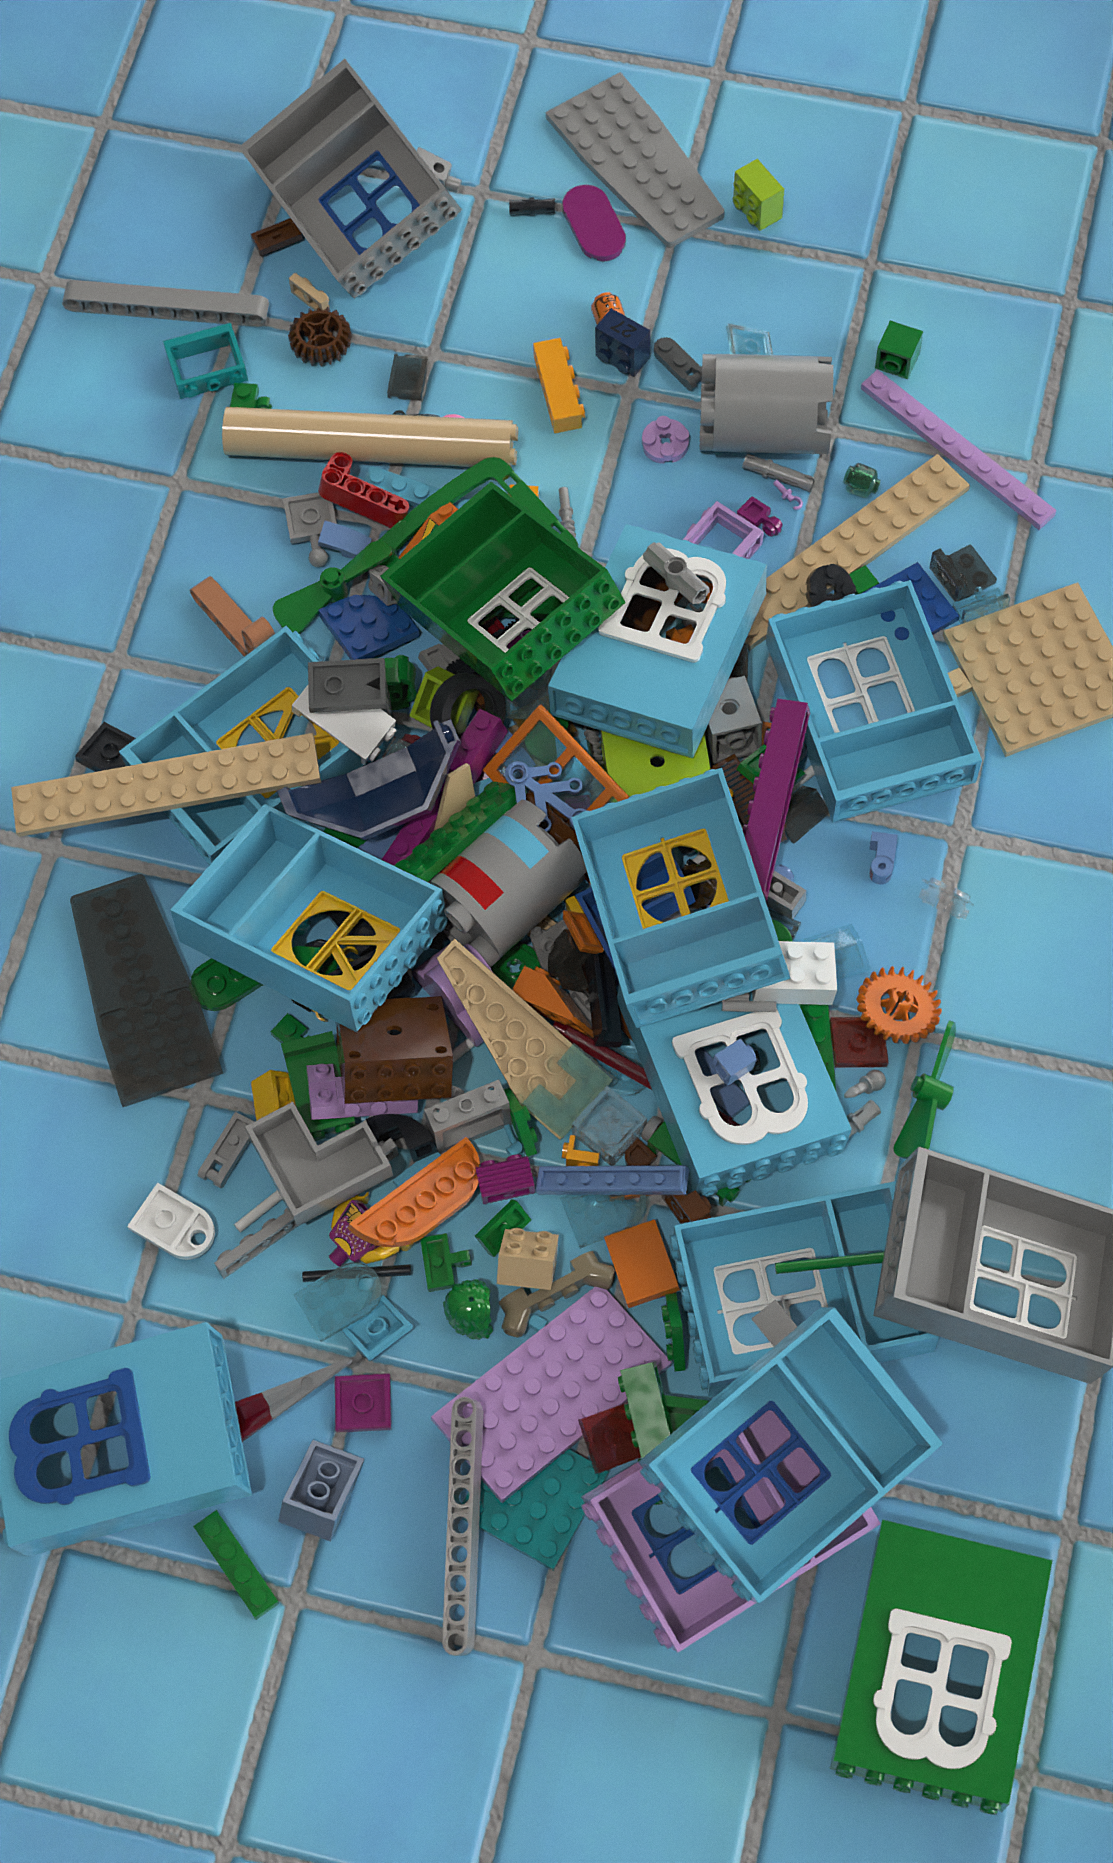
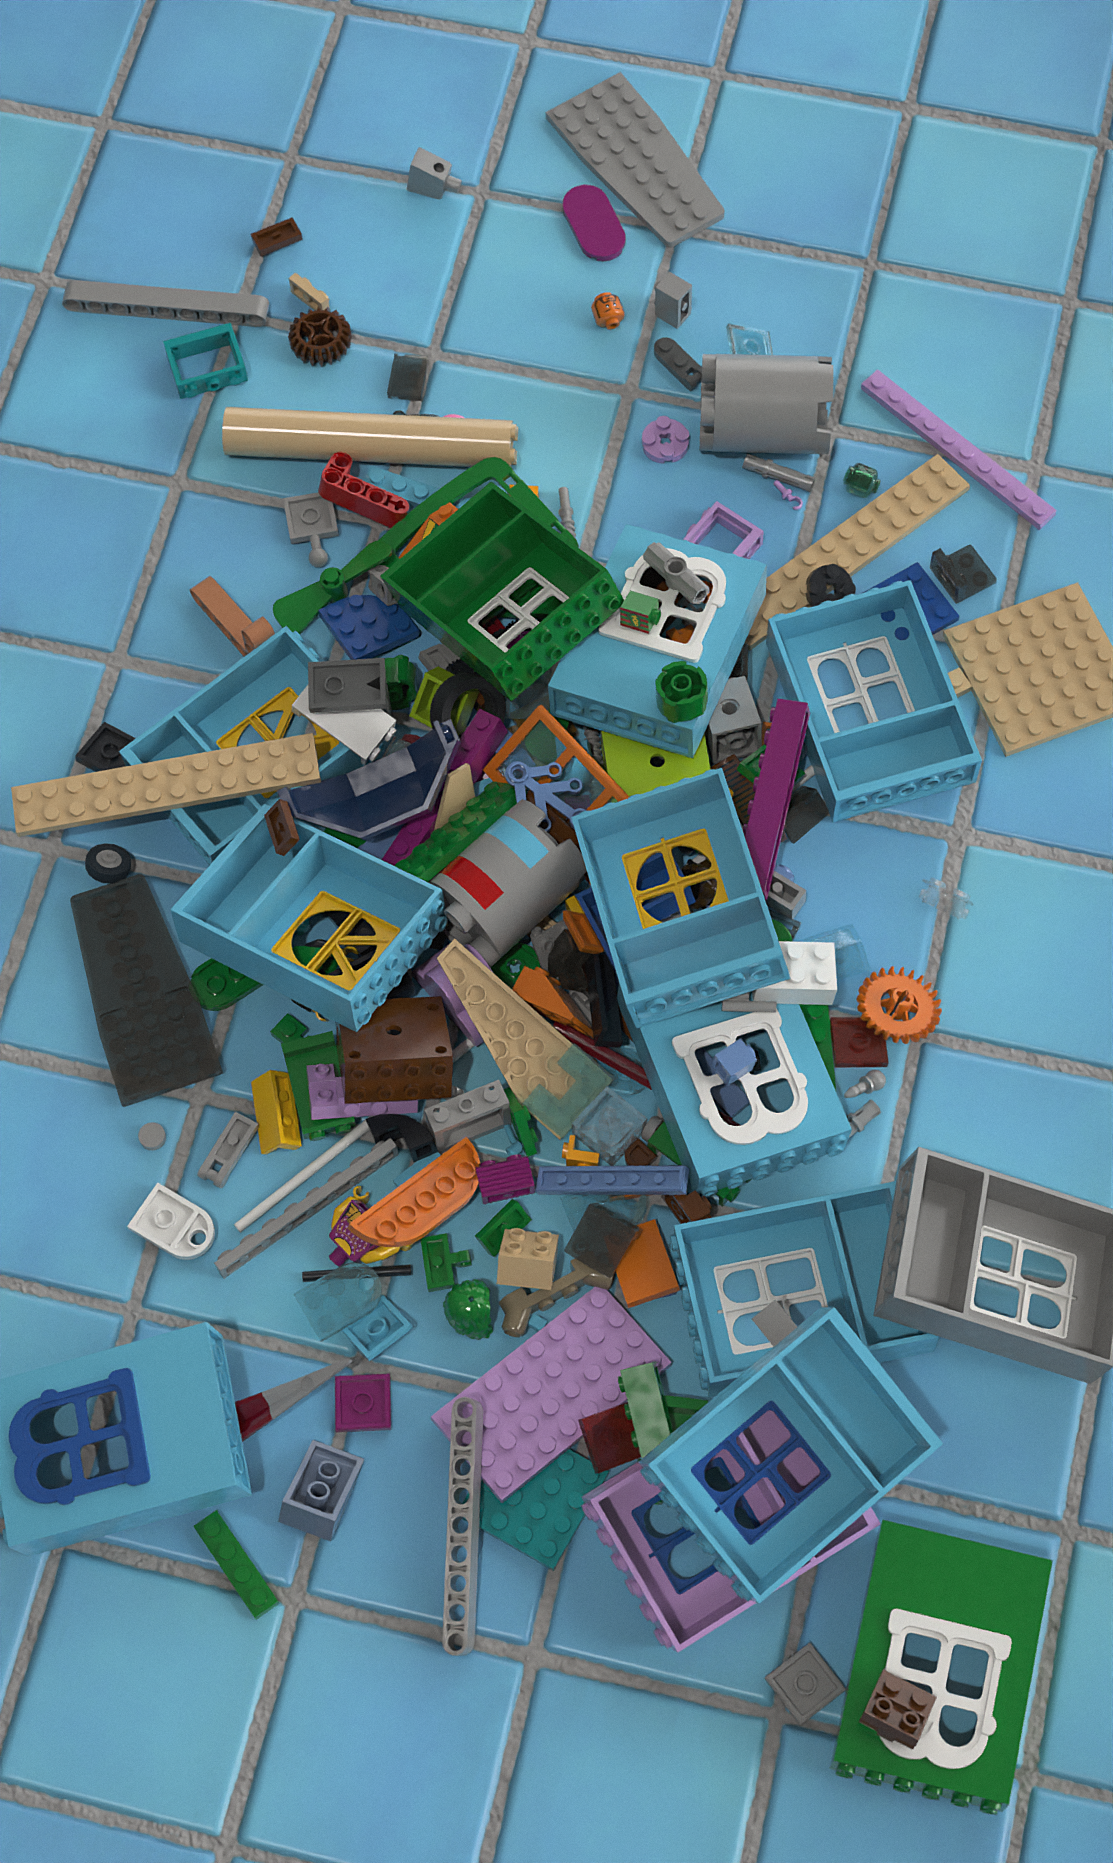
(108, 863): none -> black wheel
(152, 1136): none -> light grey tile
(246, 396): green plate -> none
(281, 827): none -> reddish brown plate
(314, 1176): light grey piece -> none
(324, 146): light grey panel -> none
(342, 539): medium blue slope -> none
(532, 206): black pin -> none
(558, 385): light orange brick -> none
(602, 1239): none -> clear smoke bracket
(622, 342): dark blue brick -> none
(639, 612): none -> green brick
(673, 299): none -> light grey brick
(674, 1332): green plate -> none
(681, 692): none -> green brick
(758, 194): lime brick -> none
(758, 513): magenta plate -> none
(805, 1684): none -> light grey tile
(828, 1263): green piece -> none
(863, 579): green tile -> none
(883, 864): medium blue leg -> none
(898, 349): green head -> none
(898, 1710): none -> reddish brown plate
(930, 1094): green piece -> none
(981, 604): clear light blue panel -> none

